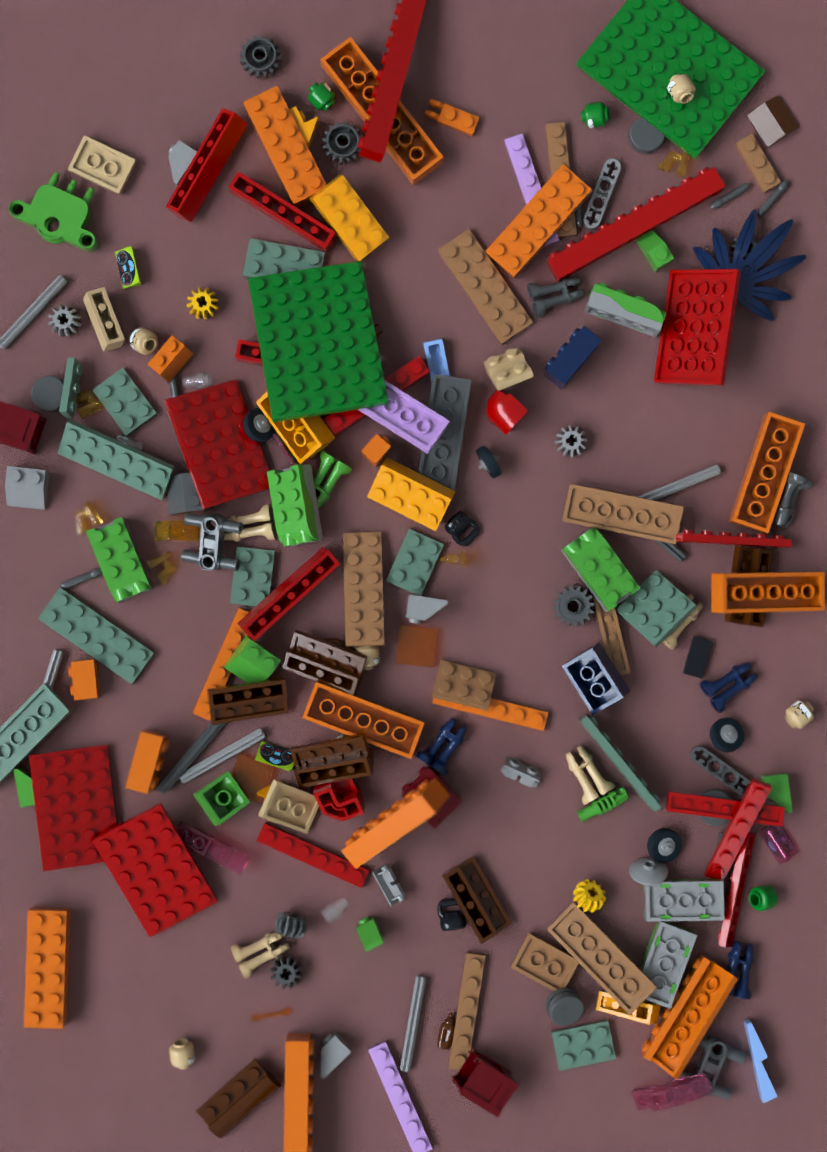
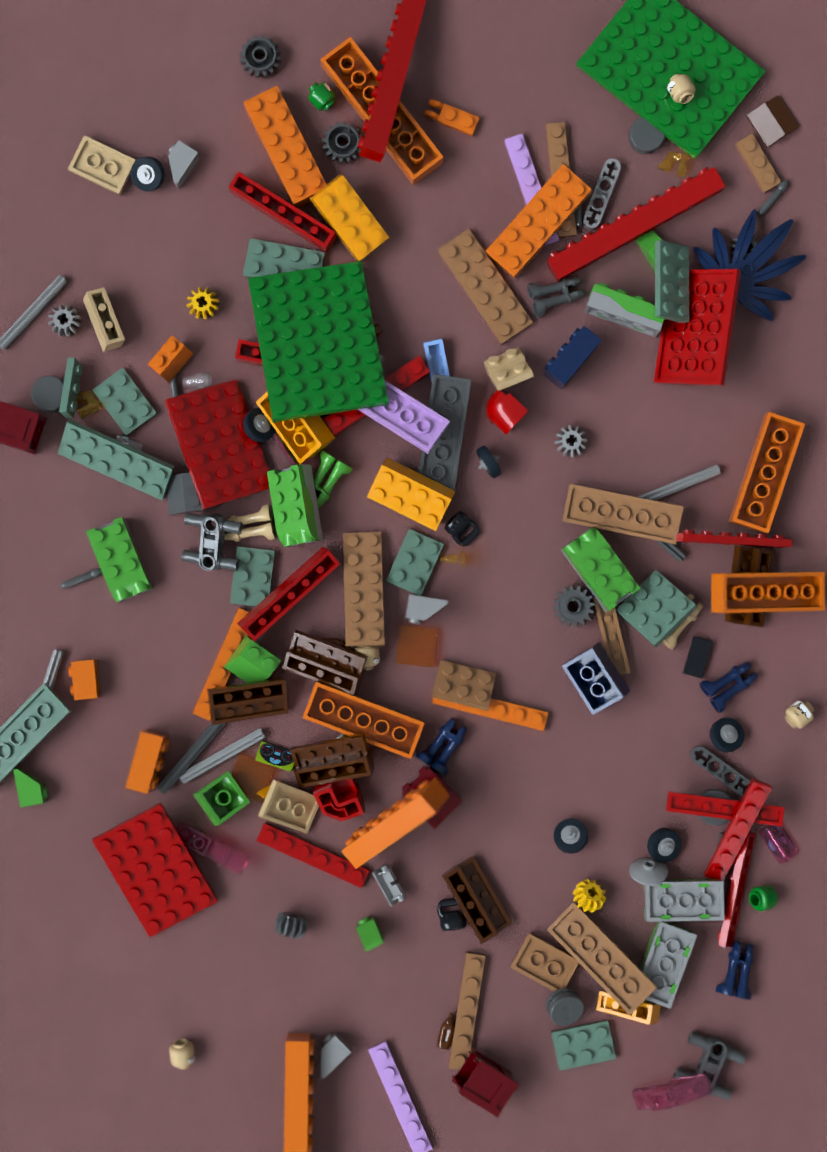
(26, 487): light grey slope -> none
(47, 967): orange brick -> none
(57, 205): bright green piece -> none
(72, 804): red plate -> none
(90, 511): clear yellow piece -> none
(96, 635): sand green plate -> none
(128, 267): slope -> none
(143, 341): tan head -> none
(147, 174): none -> black wheel
(169, 569): clear yellow piece -> none
(175, 531): clear yellow slope -> none
(206, 165): red brick -> none
(238, 1098): reddish brown brick -> none
(248, 966): tan piece -> none
(279, 968): dark grey gear -> none
(286, 1011): clear orange hinge -> none
(308, 128): light orange slope -> none
(334, 910): clear cone -> none
(377, 449): orange brick -> none
(413, 1021): light grey axle -> none
(529, 775): light grey hinge -> none
(570, 836): none -> black wheel
(589, 792): tan piece -> none
(595, 115): green head -> none
(601, 805): bright green hinge -> none
(625, 768): sand green plate -> none
(669, 1015): orange plate -> none
(671, 281): none -> sand green plate
(694, 1019): orange plate -> none
(731, 195): dark grey piece -> none
(758, 1054): light blue slope -> none
(779, 789): bright green slope -> none
(785, 509): dark grey piece -> none

